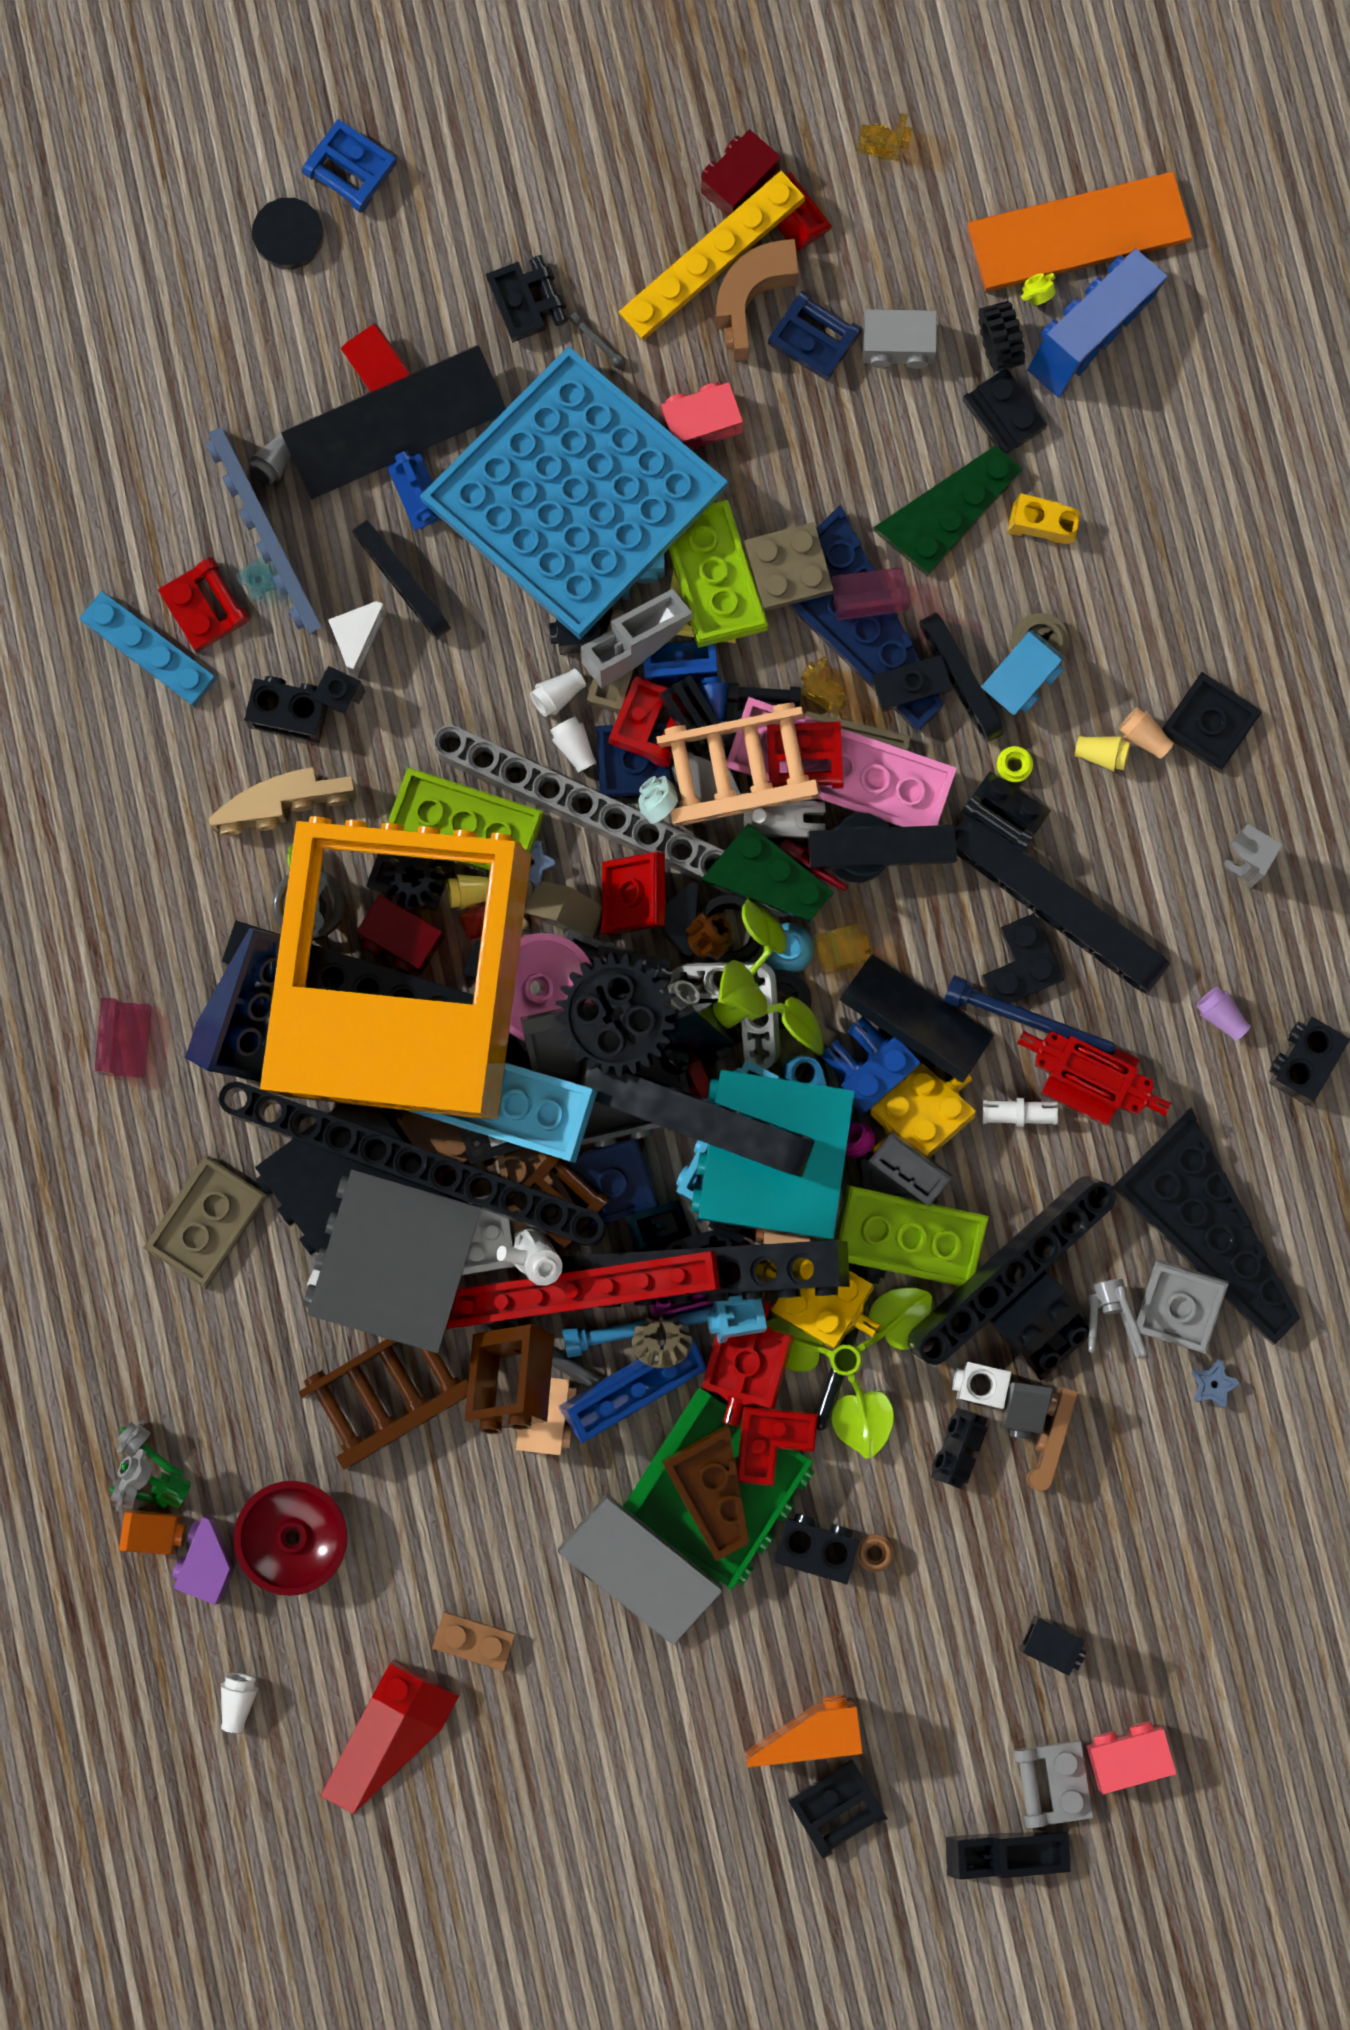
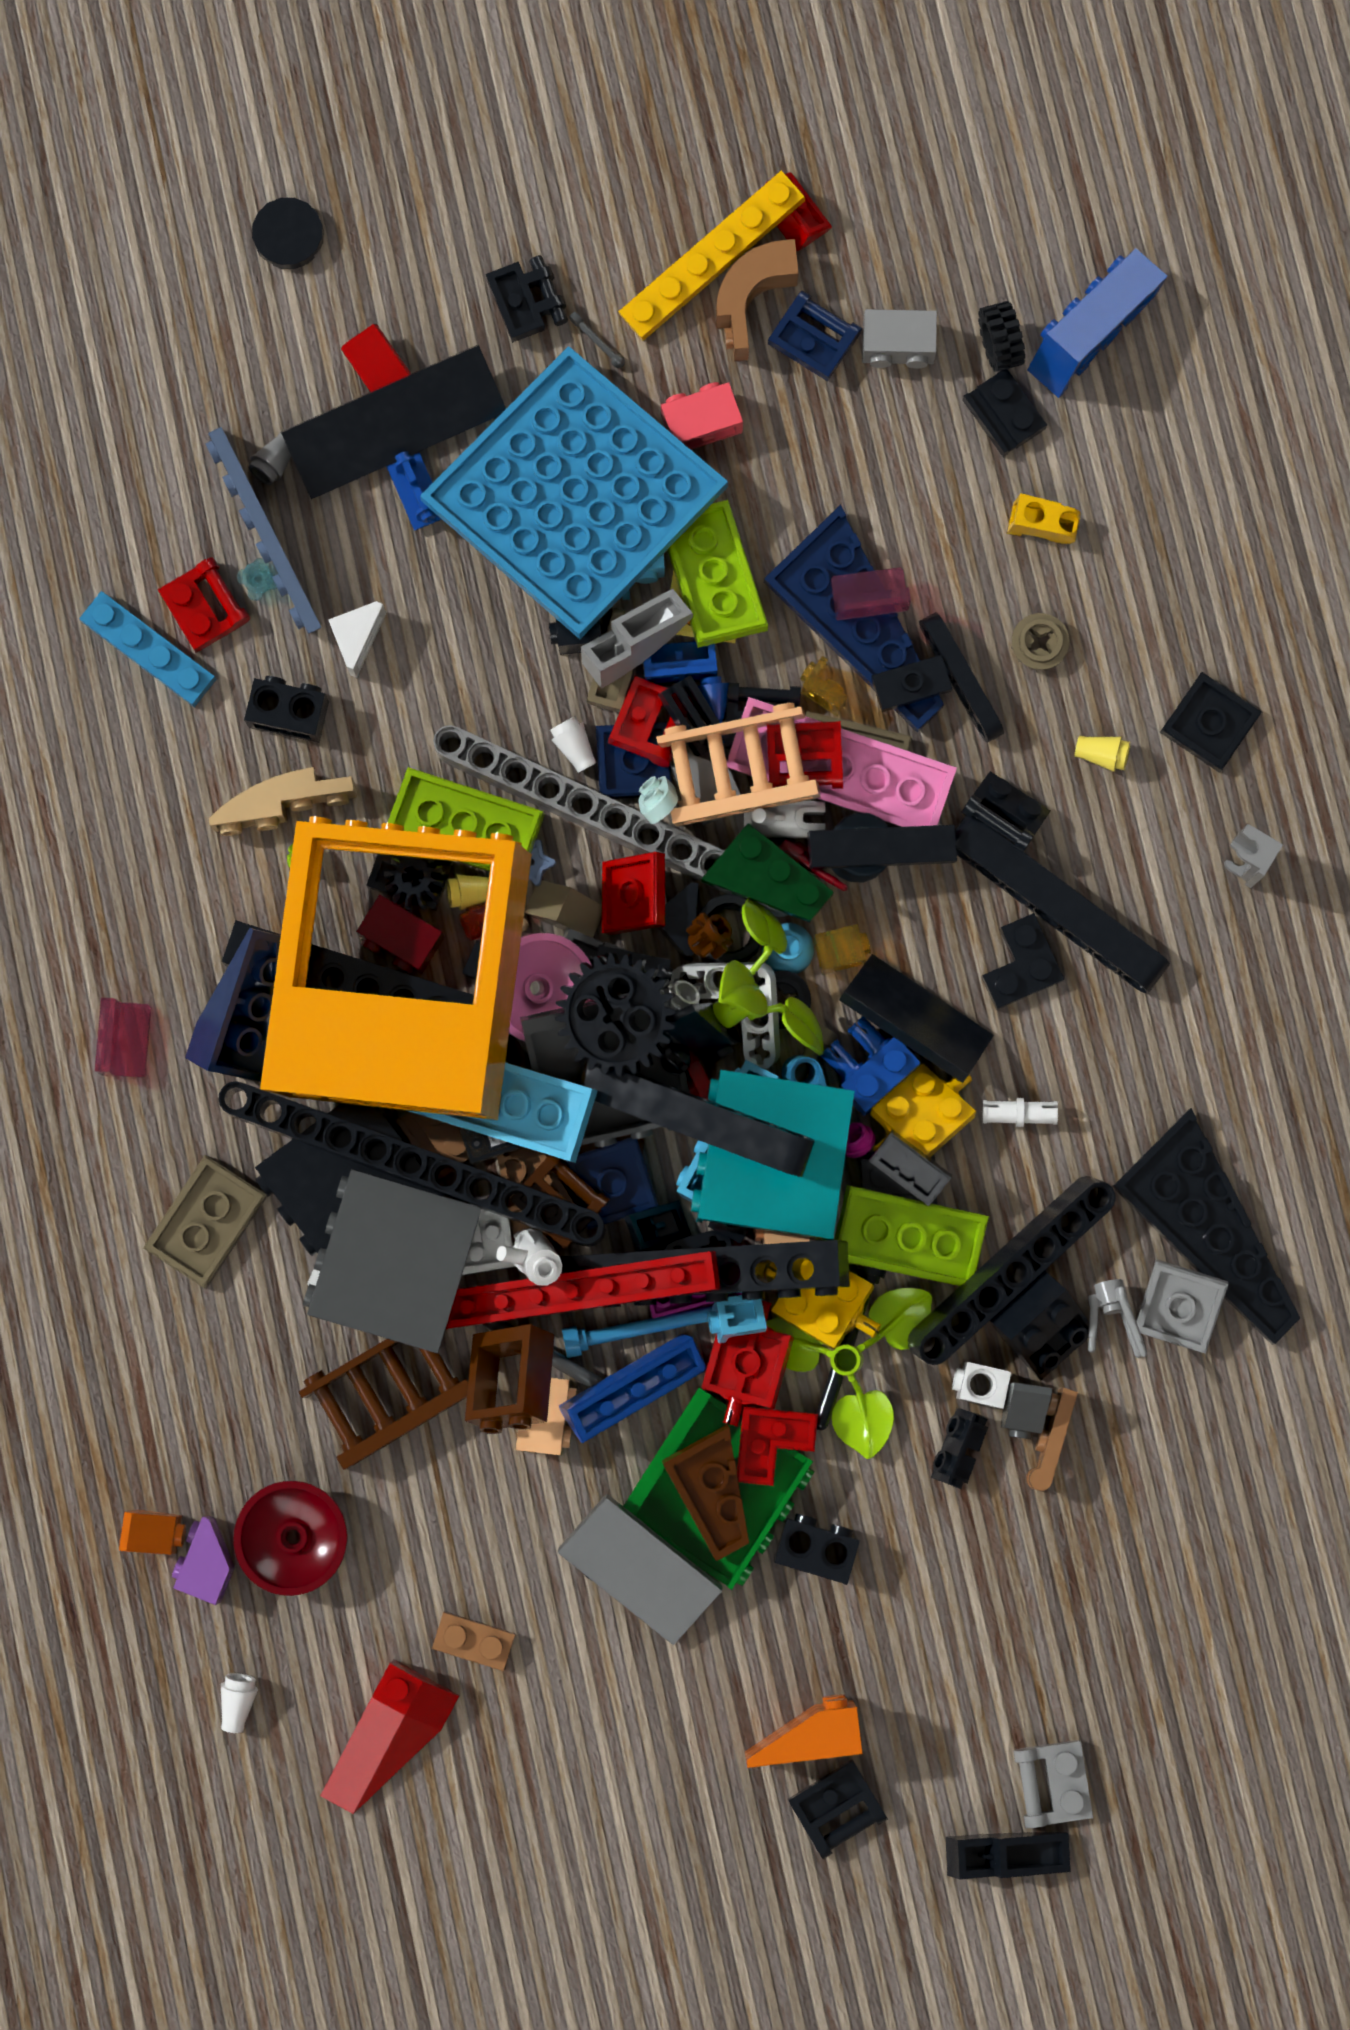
(137, 1471): plant -> none
(323, 928): dark grey piece -> none
(338, 690): black bracket -> none
(356, 156): blue plate -> none
(401, 579): black beam -> none
(556, 692): white cone -> none
(676, 1346): dark tan gear -> none
(739, 172): dark red brick -> none
(788, 566): dark tan plate -> none
(882, 142): clear yellow bracket -> none
(886, 1553): medium nougat plate -> none
(945, 513): dark green wing -> none
(962, 993): dark blue piece -> none
(1014, 753): neon yellow plate -> none
(1024, 672): dark azure piece -> none
(1039, 289): neon yellow plate -> none
(1053, 1646): black slope -> none
(1079, 231): orange tile -> none
(1091, 1079): red piece -> none
(1130, 1758): coral brick -> none
(1145, 732): light nougat cone -> none
(1205, 1390): sand blue plate -> none
(1223, 1013): lavender cone -> none
(1315, 1065): black brick -> none

